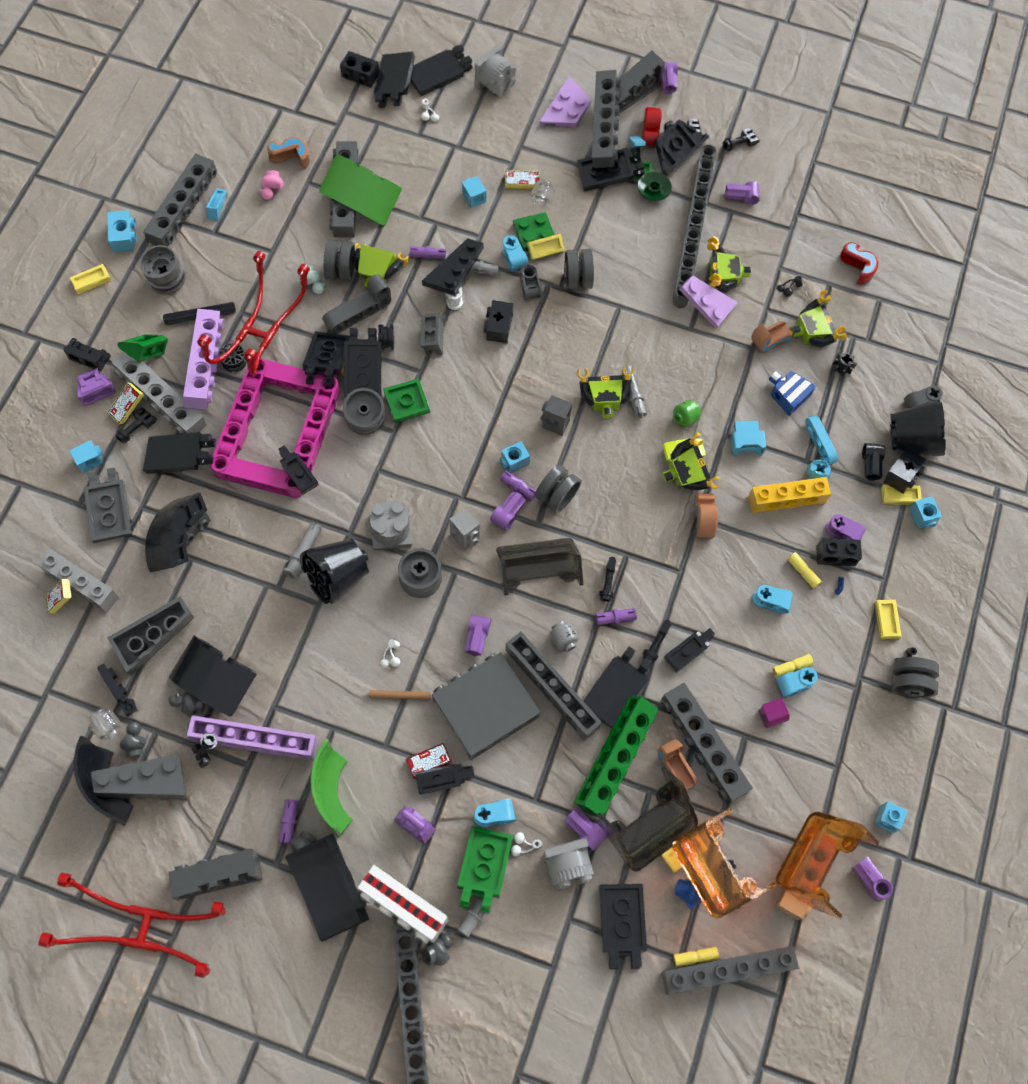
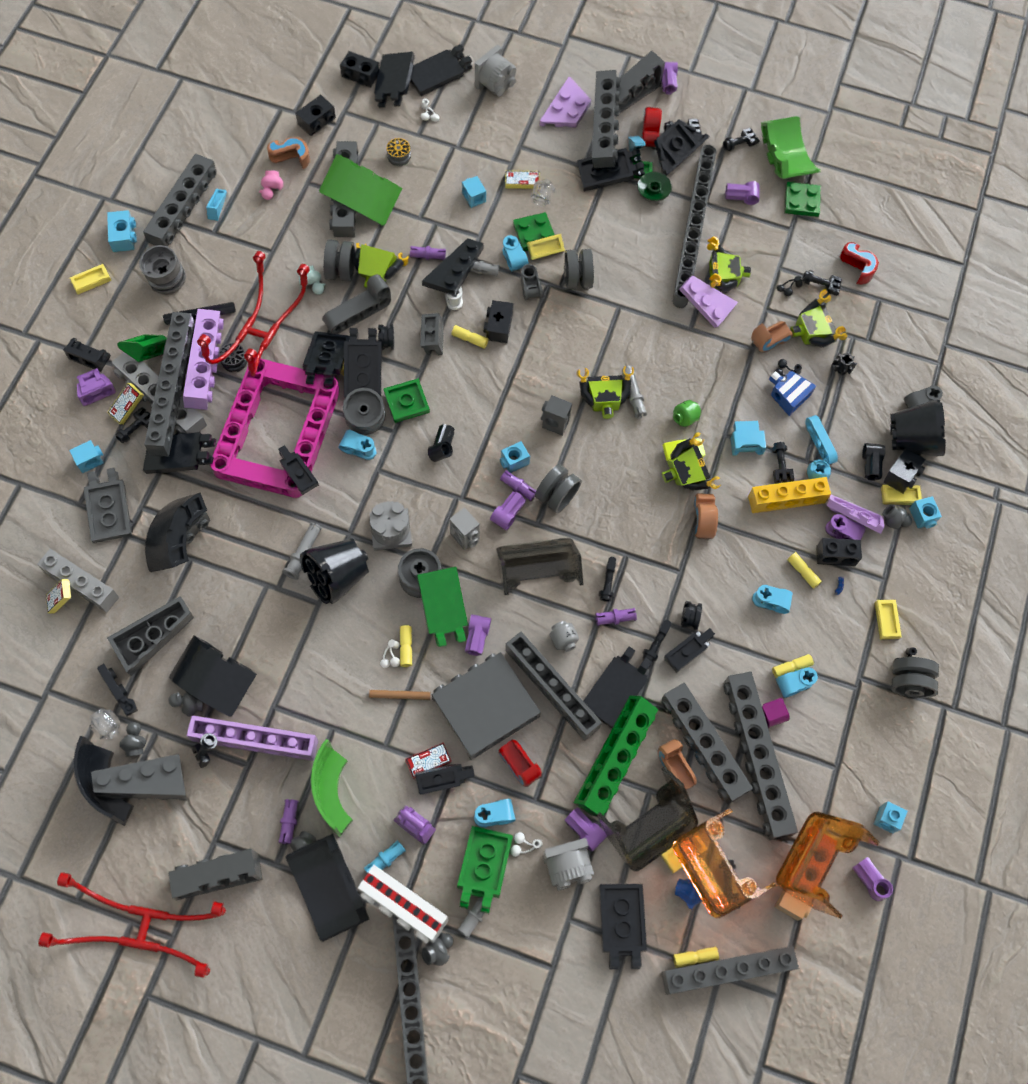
(170, 384): none -> dark grey brick
(315, 115): none -> black brick
(358, 445): none -> medium azure piece
(387, 857): none -> medium azure pin
(398, 153): none -> dark grey wheel
(406, 649): none -> light yellow piece
(442, 444): none -> black piece
(443, 604): none -> green tile
(466, 335): none -> light yellow piece
(520, 763): none -> red animal
(691, 615): none -> black wheel
(773, 829): none -> dark grey brick
(780, 448): none -> black hinge
(782, 363): none -> black piece
(787, 147): none -> bright green panel
(802, 199): none -> green plate
(833, 284): none -> black hinge
(857, 513): none -> lavender wing
(896, 517): none -> dark grey animal

